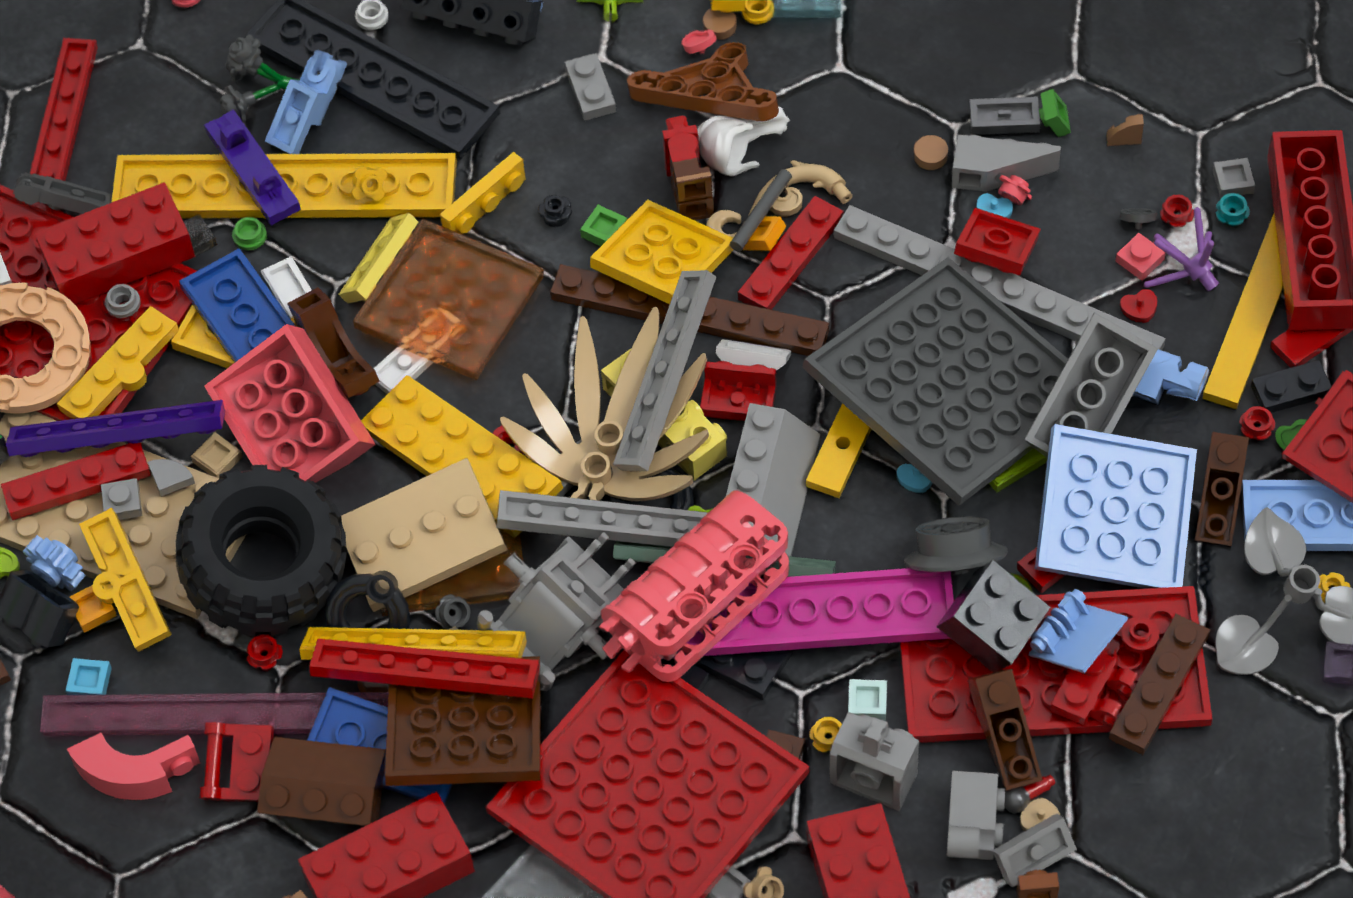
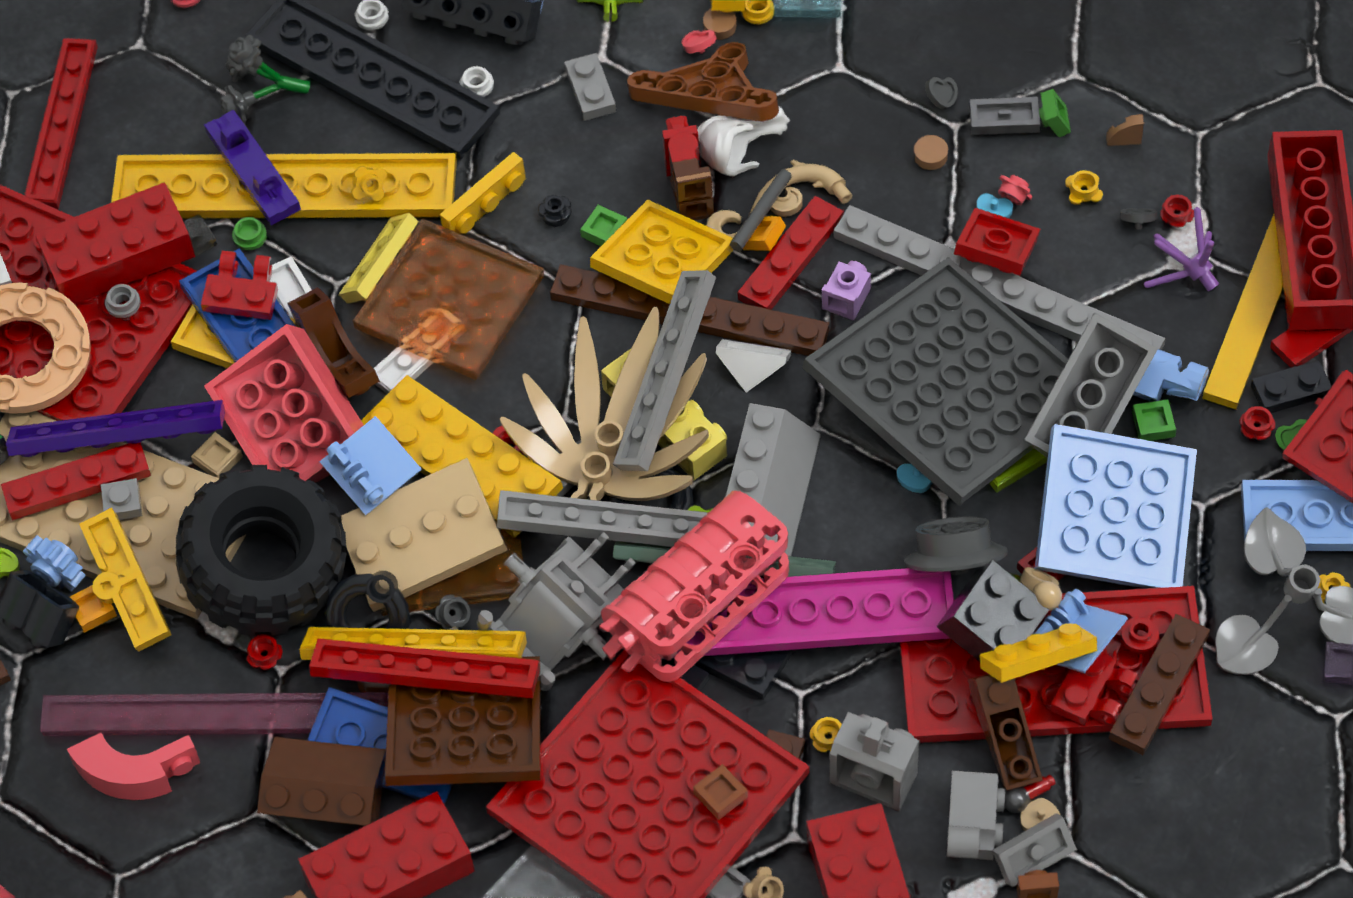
(58, 194): dark grey hinge -> none
(88, 677): medium azure plate -> none
(120, 366): yellow hinge -> none
(170, 475): light grey tile -> none
(237, 295): none -> red plate
(248, 760): red plate -> none
(305, 102): light blue plate -> none
(370, 465): none -> light blue hinge
(480, 76): none -> white plate
(720, 791): none -> dark orange plate
(732, 387): red bracket -> none
(834, 464): yellow tile -> none
(846, 289): none -> lavender brick
(868, 698): light aqua plate -> none
(941, 92): none -> dark grey piece
(983, 160): light grey slope -> none
(1038, 652): none -> yellow plate
(1043, 586): none -> tan plate
(1086, 180): none -> yellow plate
(1139, 306): red piece -> none
(1140, 256): coral plate -> none
(1154, 420): none -> bright green plate
(1221, 488): reddish brown slope -> none
(1232, 202): teal plate -> none
(1233, 177): light grey tile -> none

